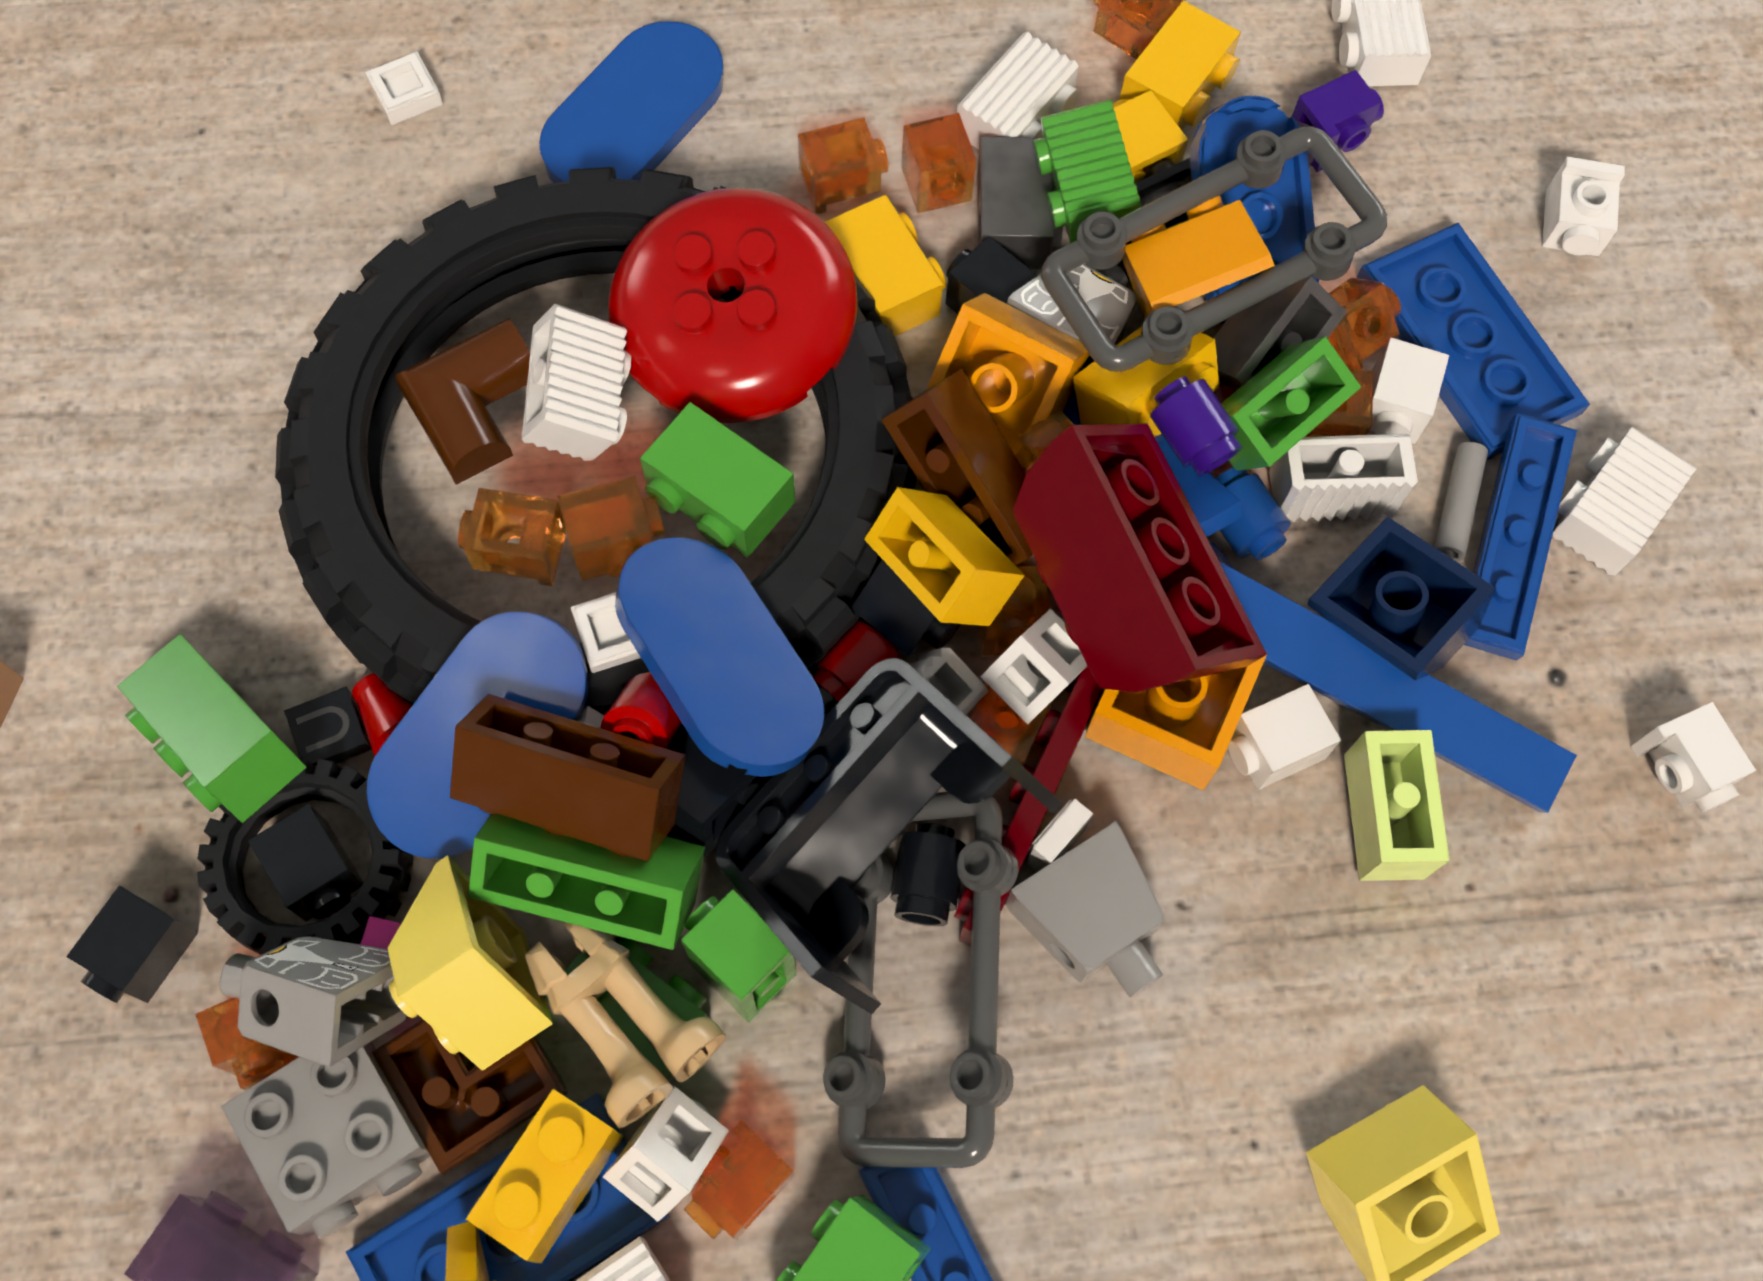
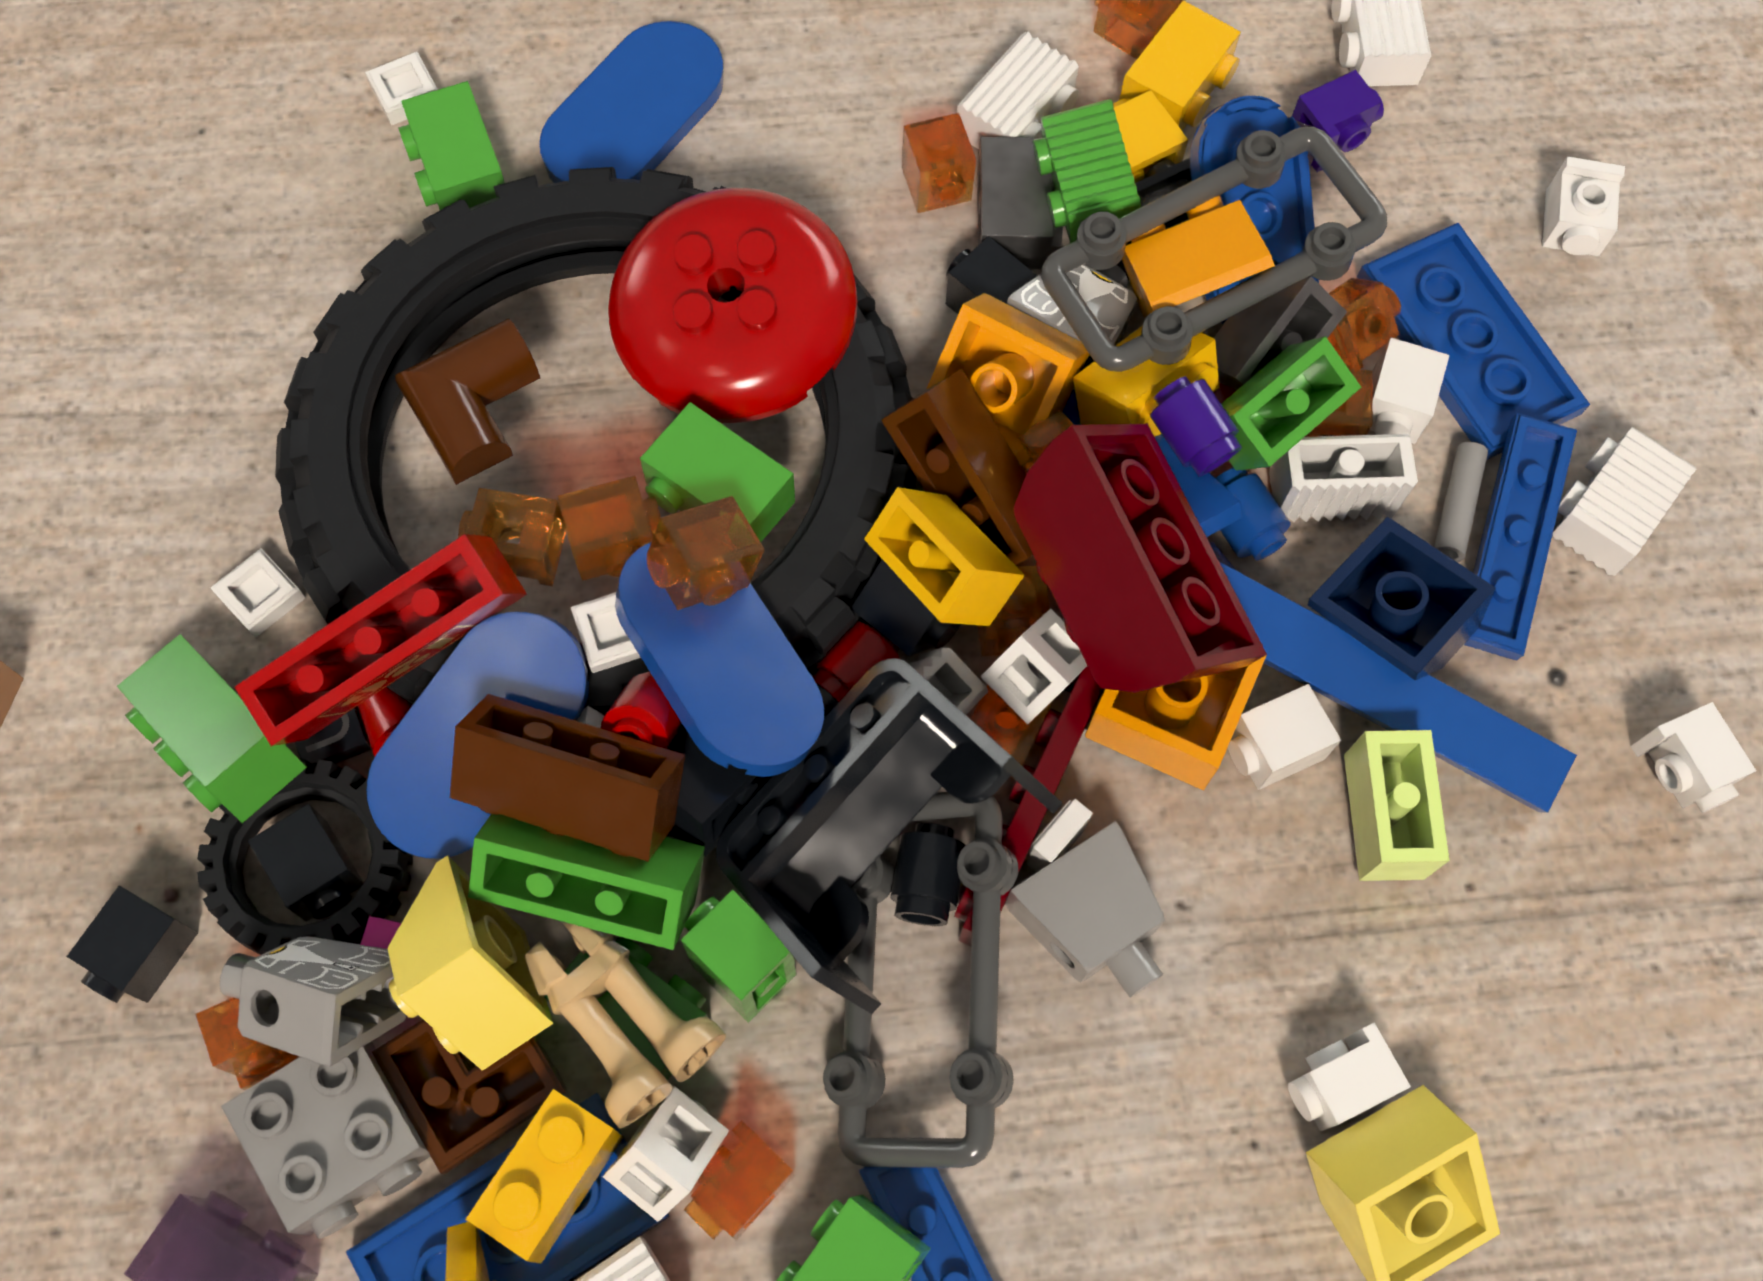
(258, 592): none -> white tile
(380, 639): none -> red brick
(453, 146): none -> bright green brick
(575, 384): white brick -> none
(704, 553): none -> clear orange brick
(840, 162): clear orange brick -> none
(891, 264): yellow brick -> none
(1347, 1081): none -> white brick

